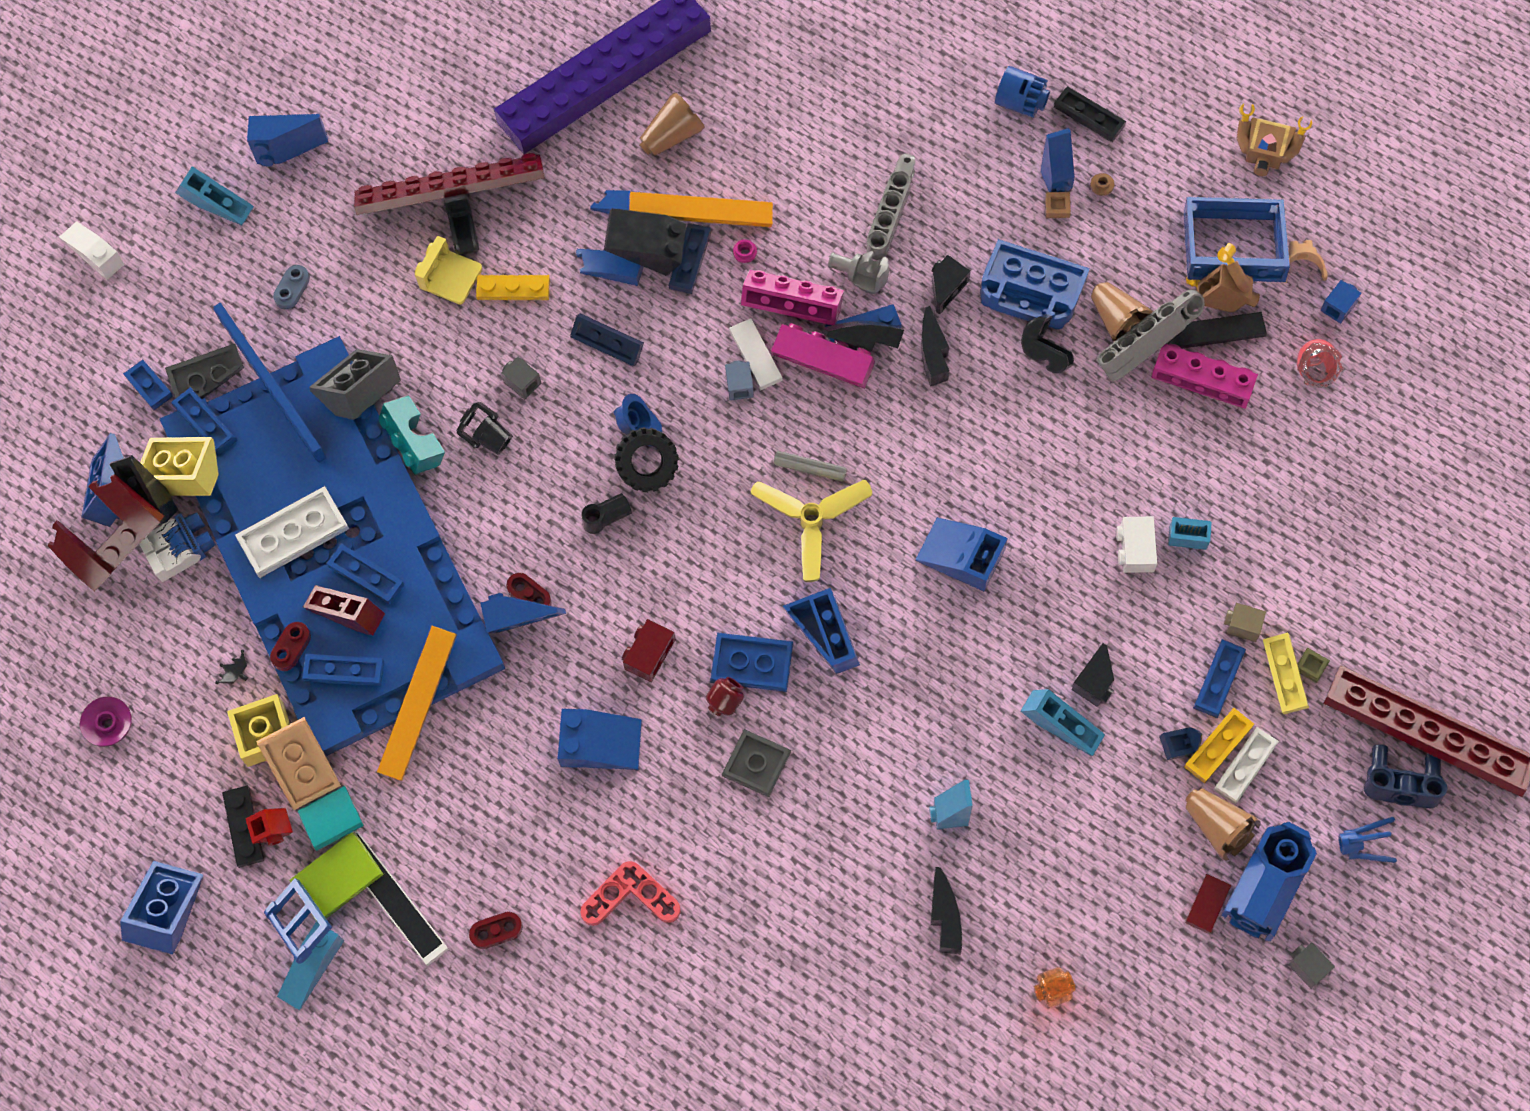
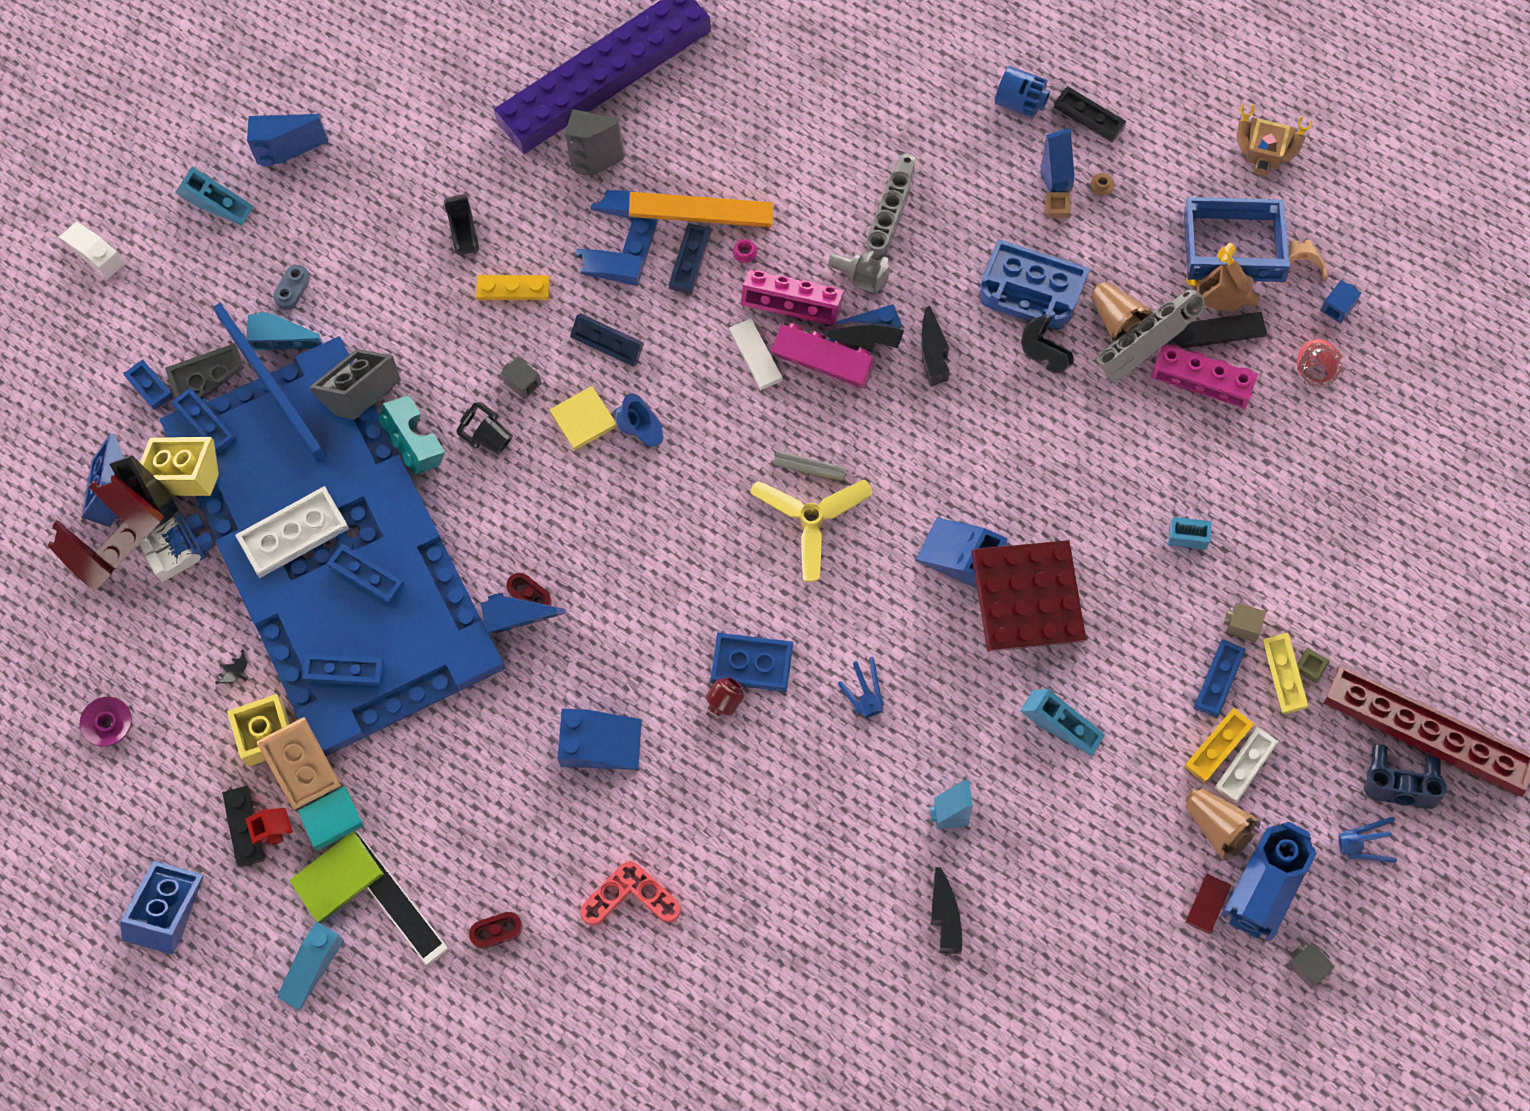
(275, 333): none -> dark azure slope
(291, 645): dark red plate -> none
(302, 953): window -> none
(345, 609): dark red slope -> none
(416, 703): light orange tile -> none
(446, 272): light yellow bracket -> none
(448, 184): dark red plate -> none
(583, 418): none -> light yellow tile
(593, 142): none -> dark grey slope
(606, 511): black piece -> none
(646, 239): black slope -> none
(648, 650): dark red brick -> none
(661, 475): black tyre -> none
(670, 126): medium nougat cone -> none
(739, 380): sand blue brick -> none
(756, 763): dark grey tile -> none
(825, 628): blue wedge -> none
(869, 703): none -> blue plant
(947, 281): black slope -> none
(1028, 595): none -> dark red plate
(1054, 987): clear orange head -> none
(1096, 678): black slope -> none
(1138, 544): white brick -> none
(1180, 742): dark blue plate -> none

